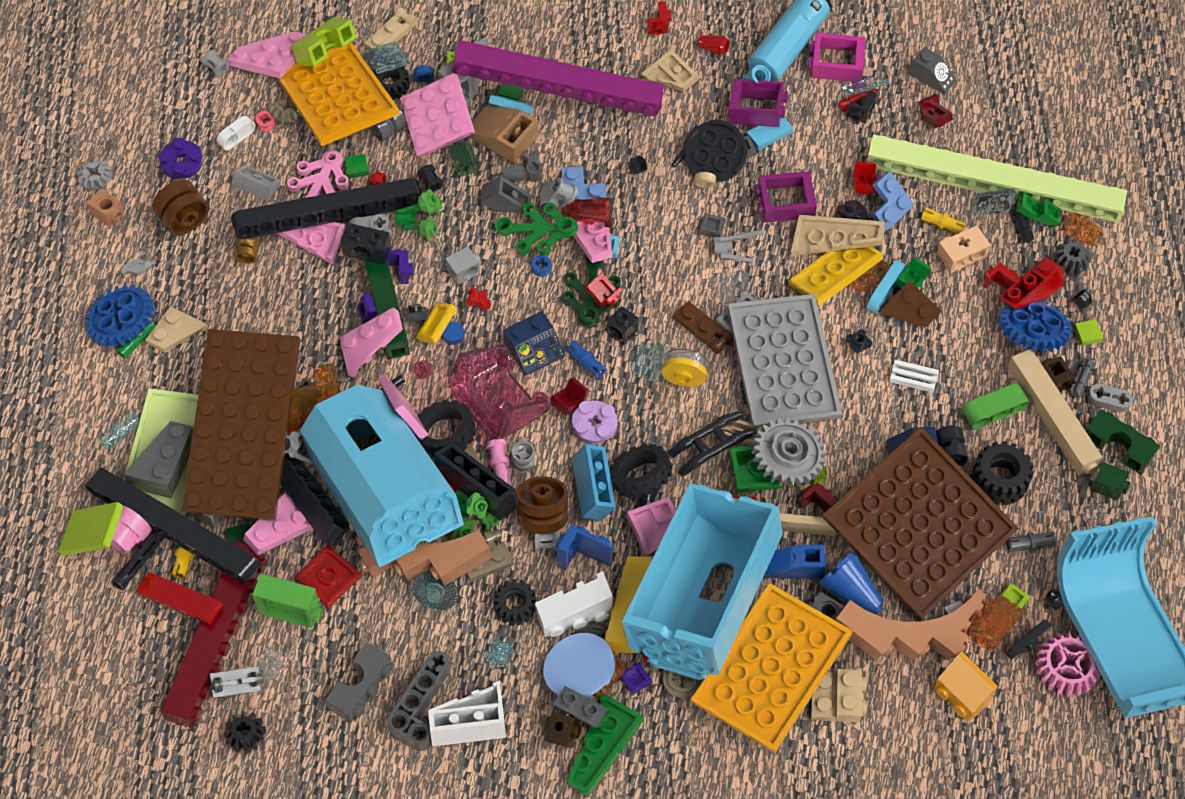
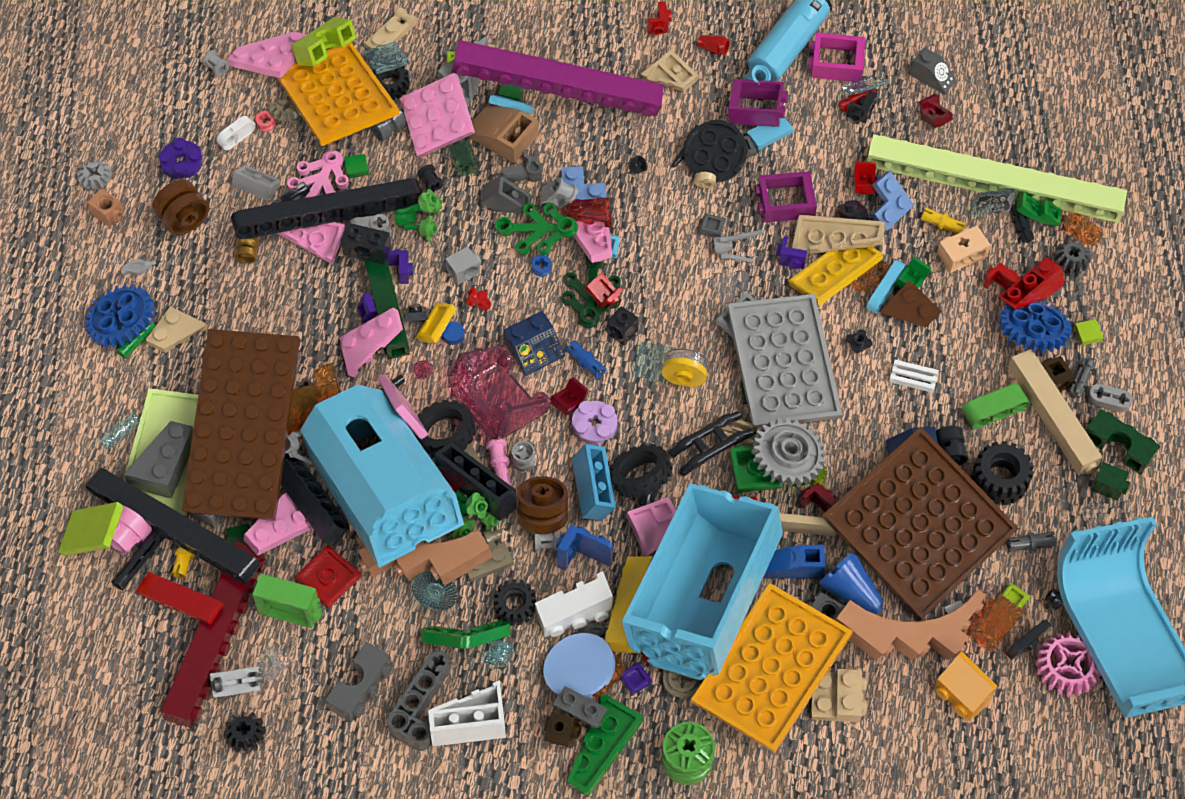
(293, 194): none -> black axle
(377, 178): red plate -> none
(423, 73): blue tile -> none
(465, 638): none -> green beam
(688, 766): none -> bright green wheel
(703, 327): reddish brown plate -> none
(791, 257): none -> dark purple bracket
(1082, 299): black hinge -> none

